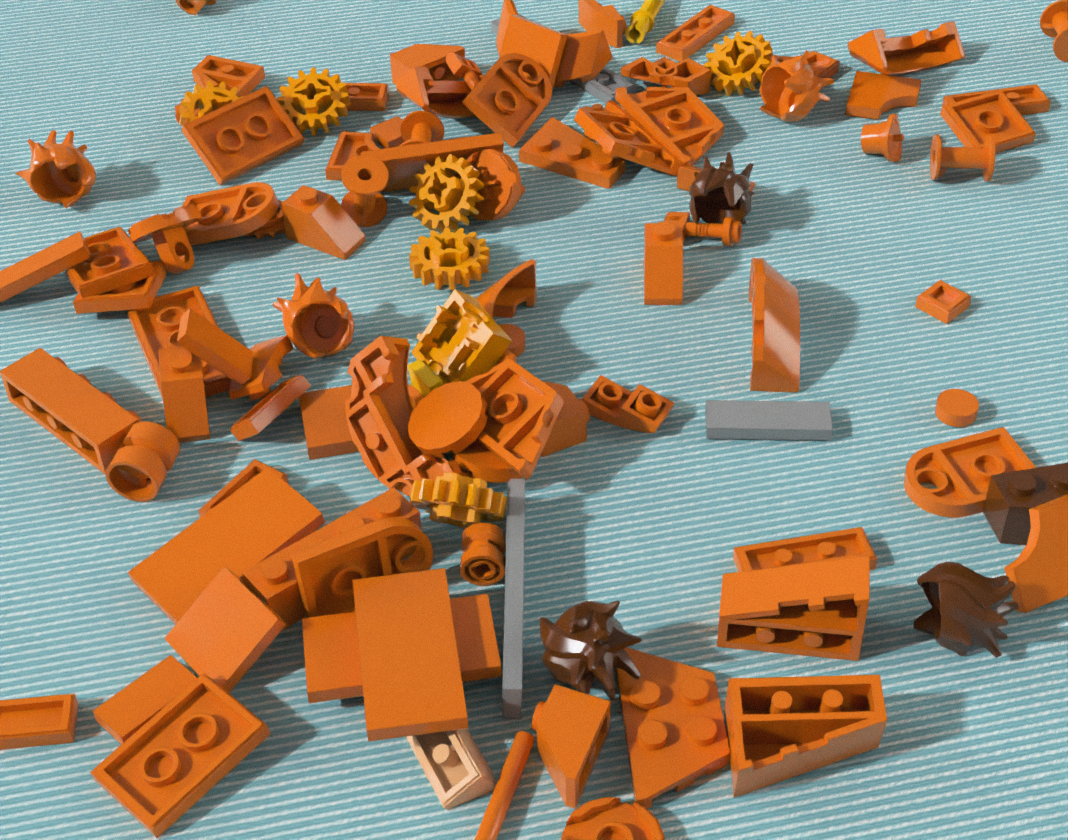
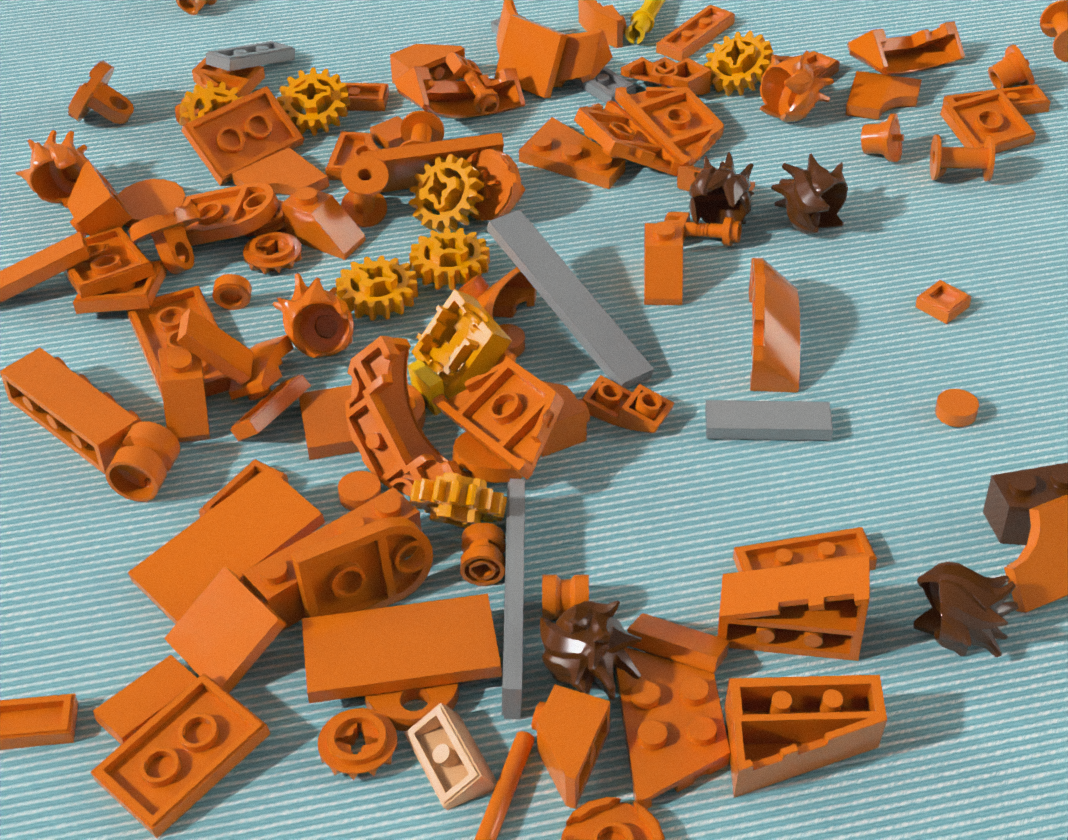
(95, 203): none -> orange slope
(100, 97): none -> orange tile
(151, 198): none -> orange tile
(232, 291): none -> orange tile
(250, 55): none -> light grey tile
(260, 250): none -> orange gear
(283, 172): none -> orange tile
(344, 729): none -> orange gear
(358, 489): none -> orange tile
(377, 287): none -> light orange gear
(408, 655): orange tile -> none
(448, 419): orange tile -> none
(475, 286): none -> orange tile
(508, 99): orange tile -> none
(562, 594): none -> orange wheel
(570, 300): none -> light grey tile
(679, 643): none -> orange tile
(812, 196): none -> reddish brown hair
(962, 472): orange tile -> none
(1011, 70): none -> orange piece

